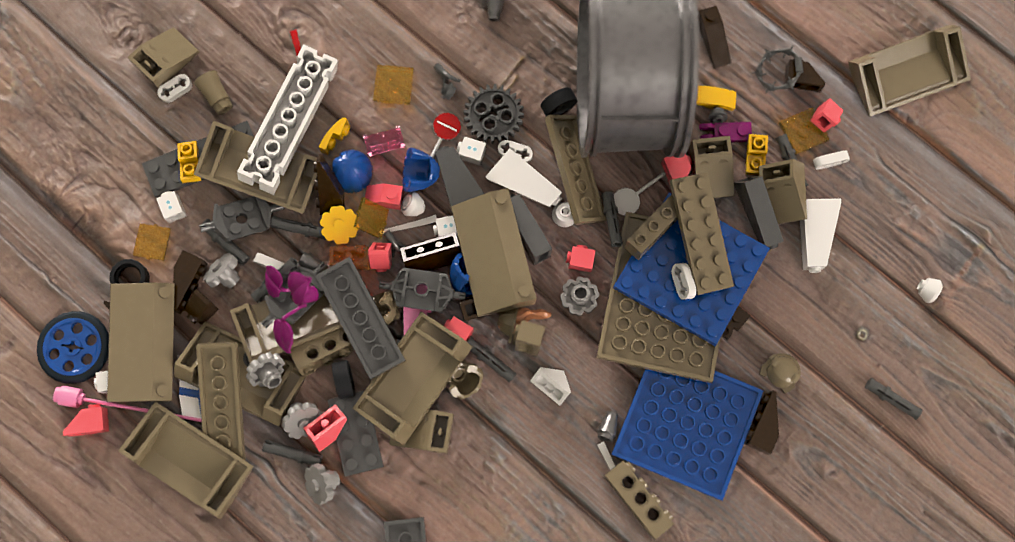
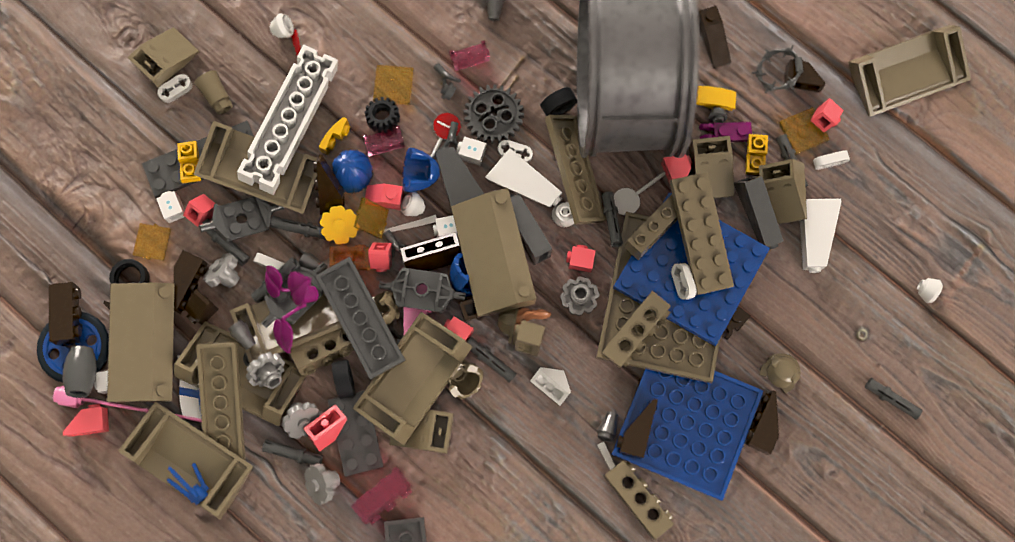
(64, 313): none -> dark brown brick
(79, 371): none -> dark grey piece
(195, 494): none -> blue plant
(199, 209): none -> coral brick
(242, 334): none -> flat silver cone
(282, 26): none -> white cone
(382, 105): none -> black tyre
(382, 497): none -> clear pink wedge
(452, 135): none -> dark grey bar
(469, 56): none -> clear pink hinge
(637, 434): none -> dark brown slope
(651, 303): none -> dark tan brick

